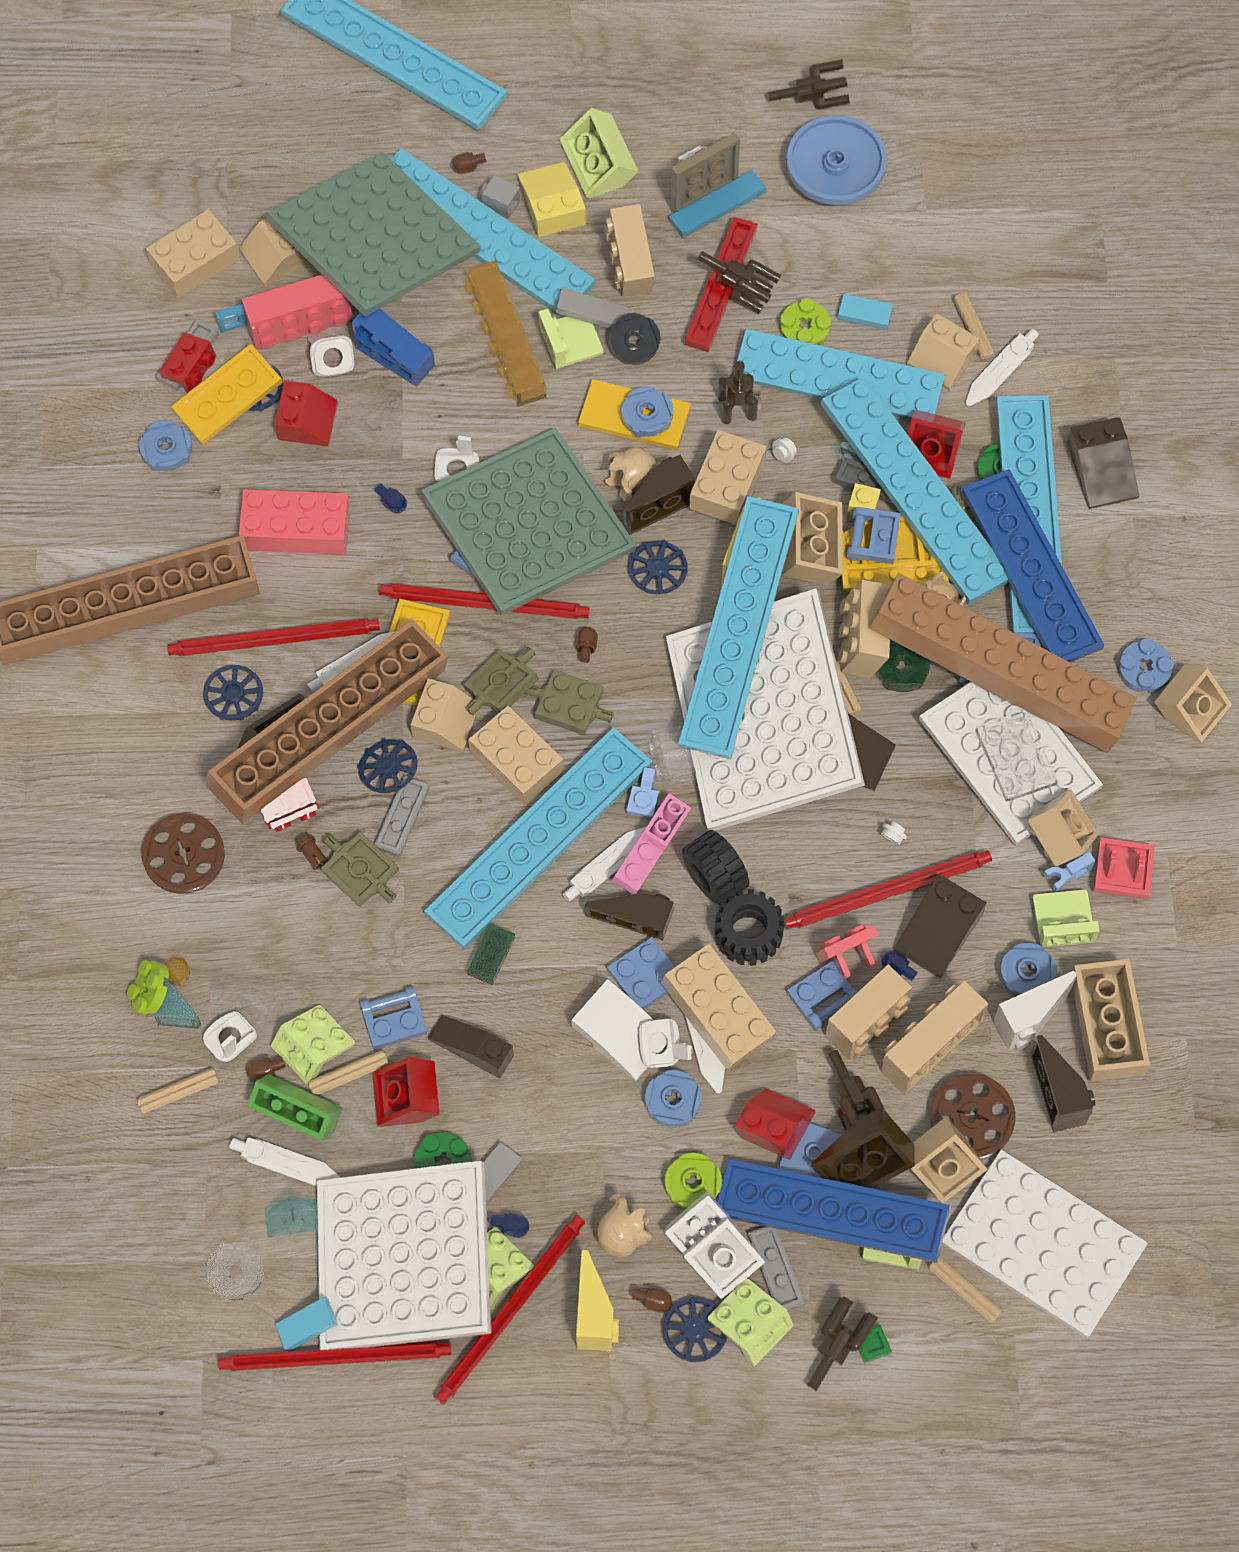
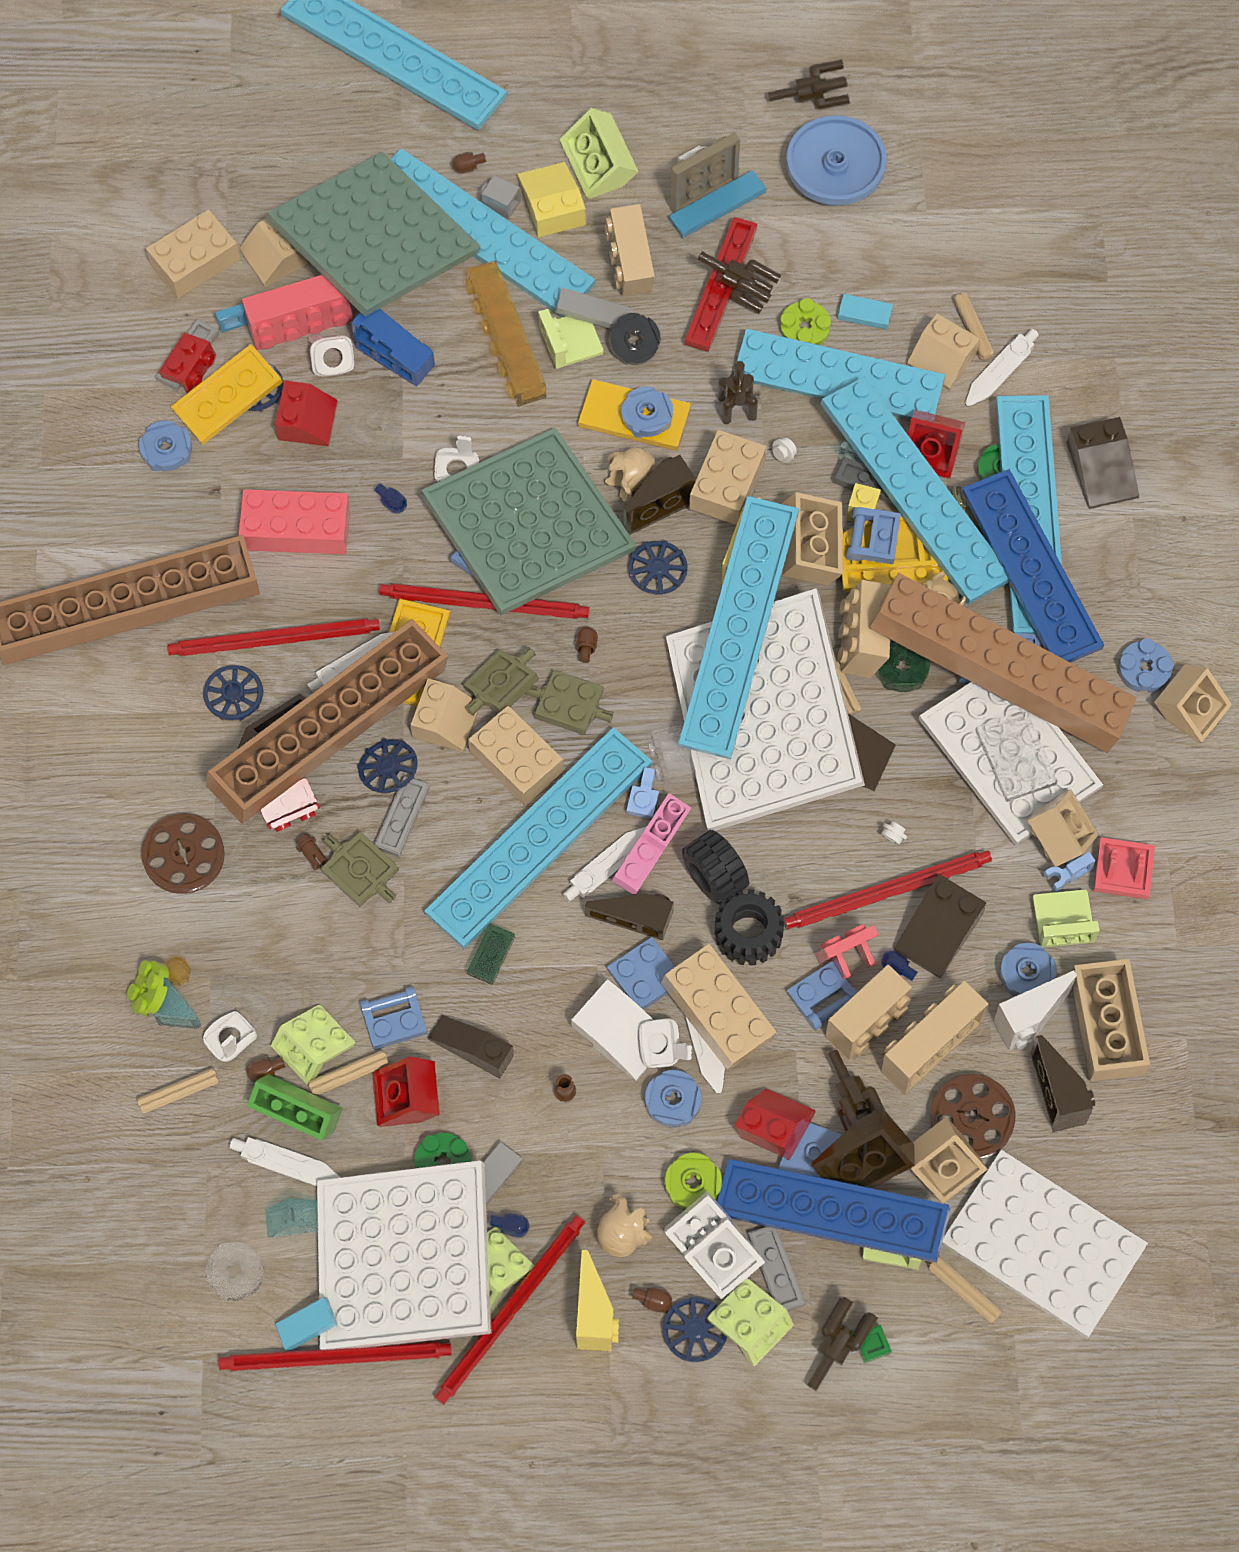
(564, 1088): none -> reddish brown pin

